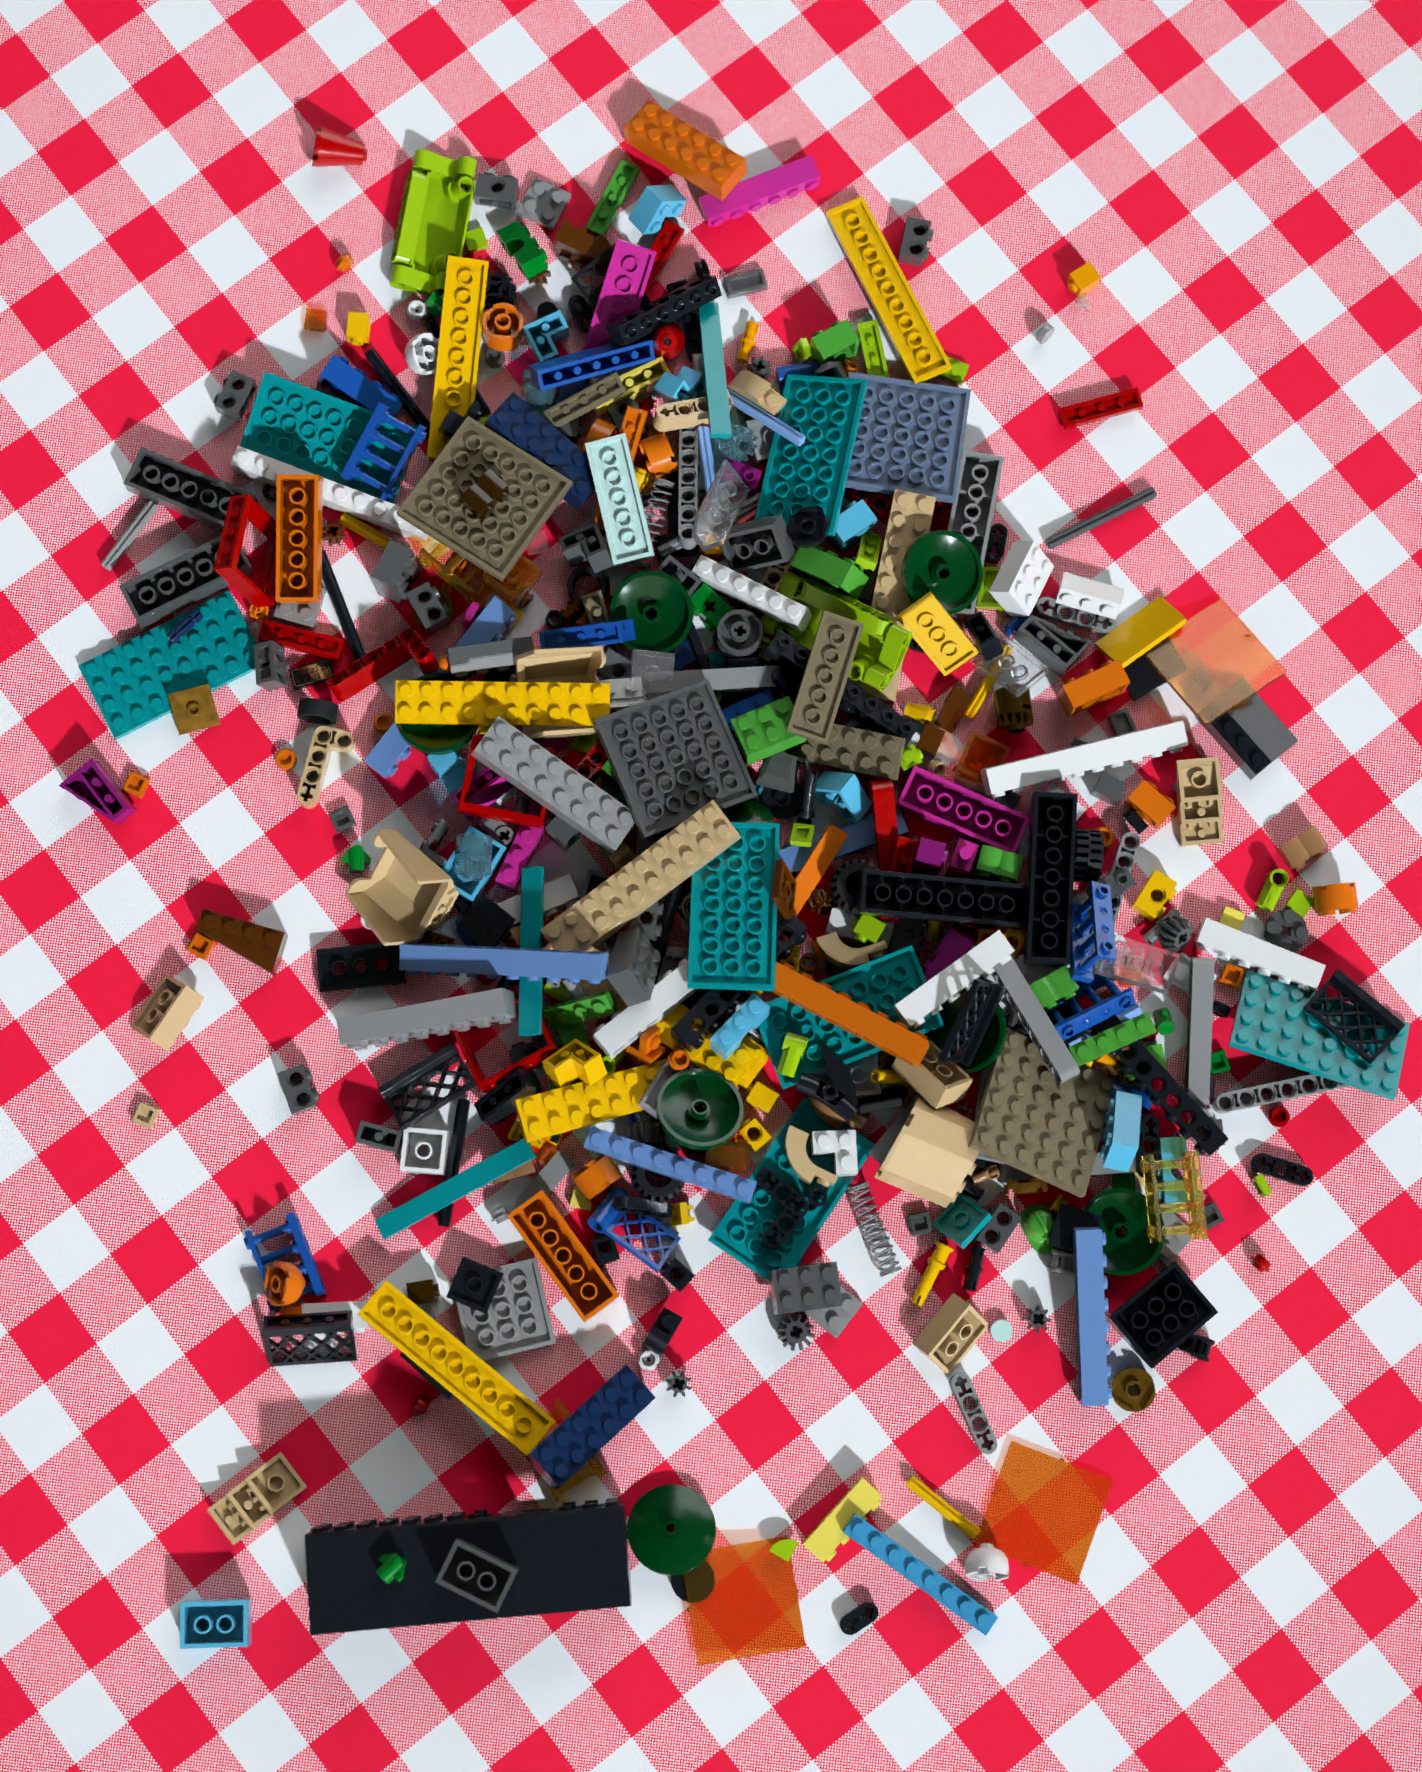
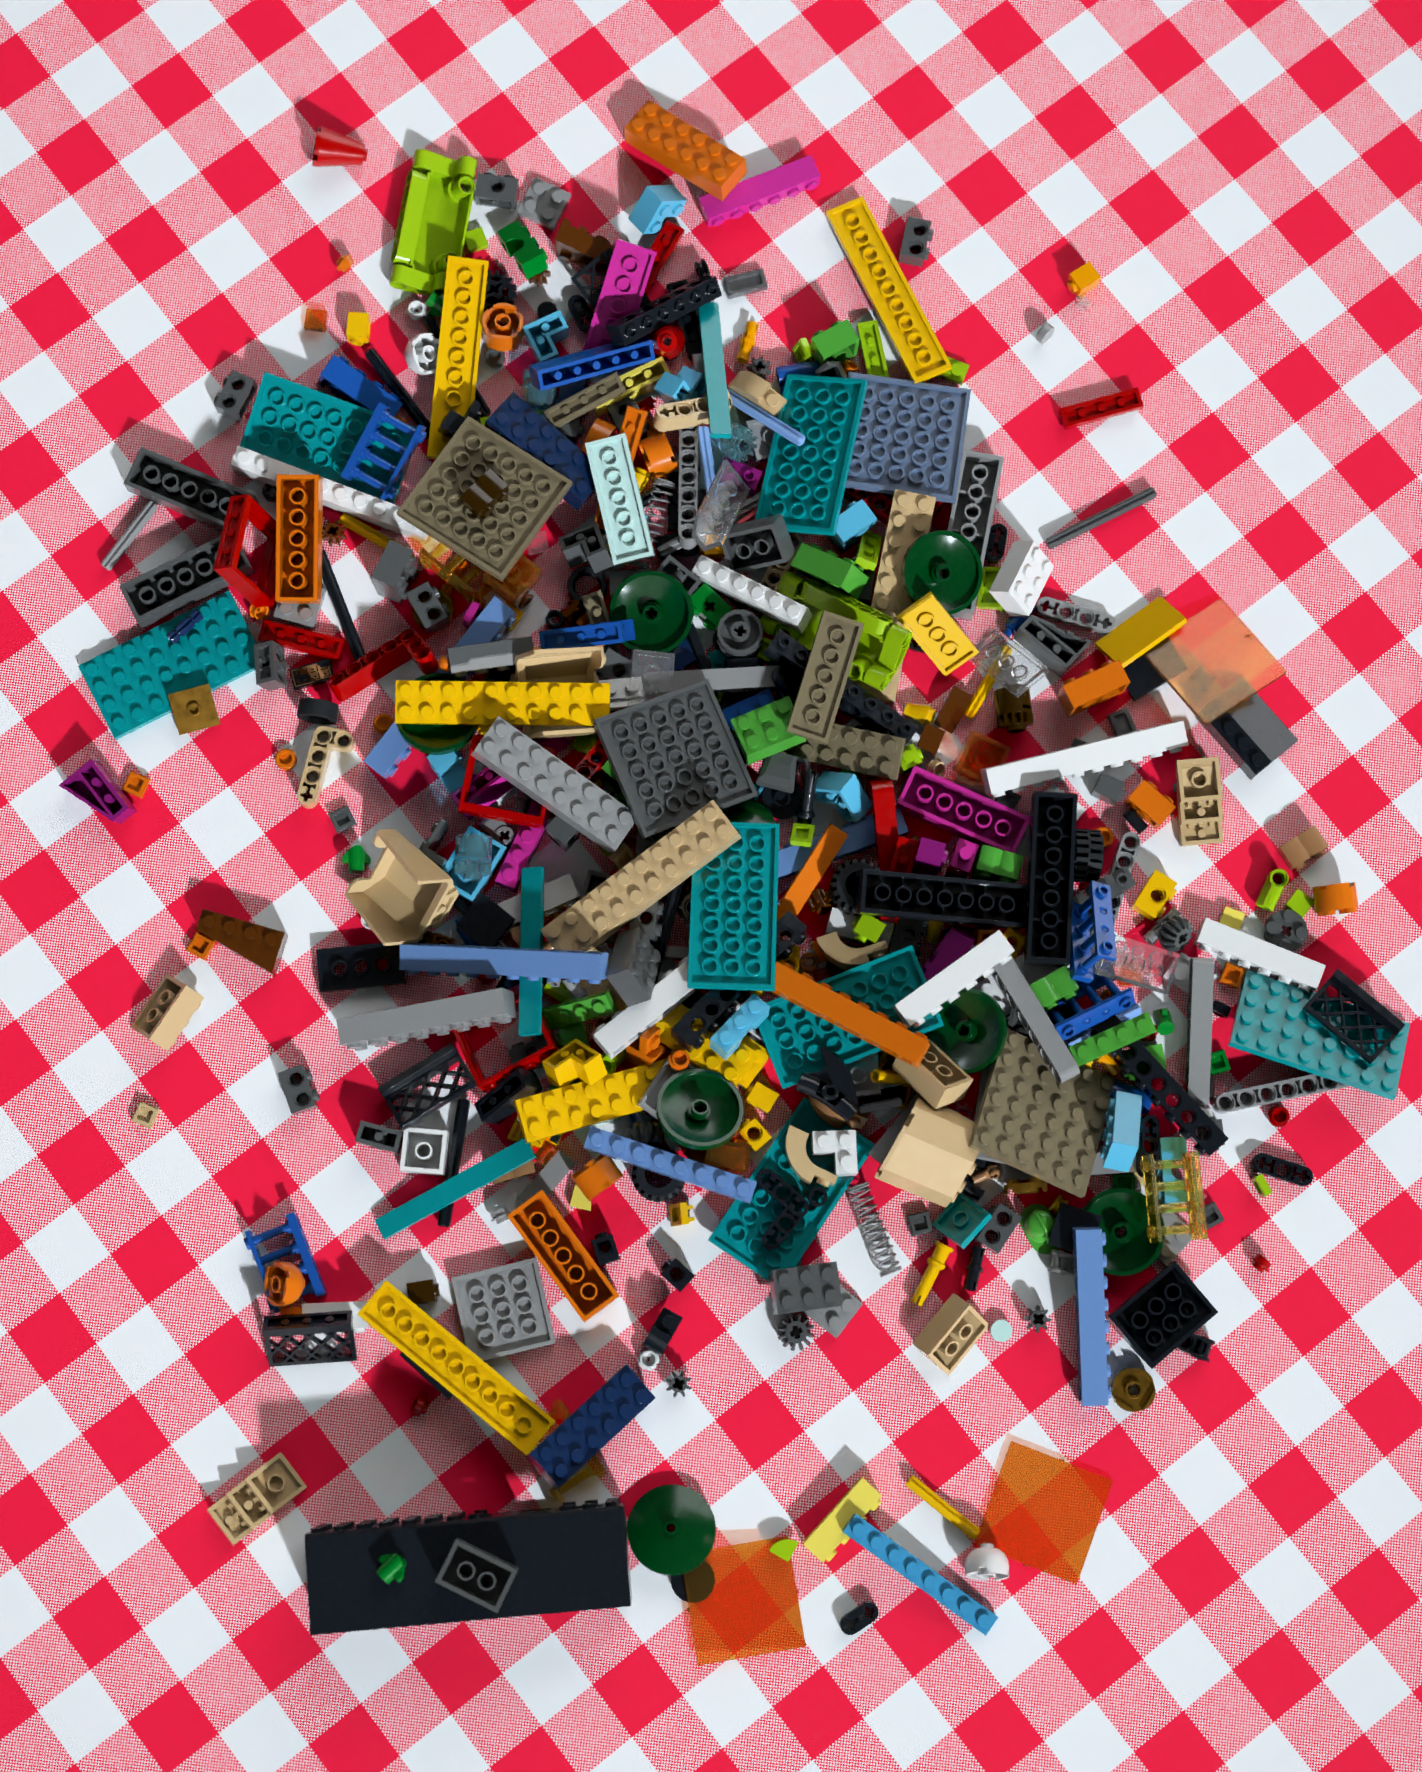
(215, 1623): medium azure brick -> none
(474, 1285): black tile -> none
(605, 1219): blue piece -> none
(612, 198): bright green plate -> none
(642, 1207): black beam -> none
(783, 889): reddish brown tile -> none
(793, 1049): lime piece -> none
(808, 527): black tile -> none
(970, 1414): light grey beam -> none
(972, 1022): black fence -> none
(983, 636): black brick -> none
(1089, 595): white brick -> none

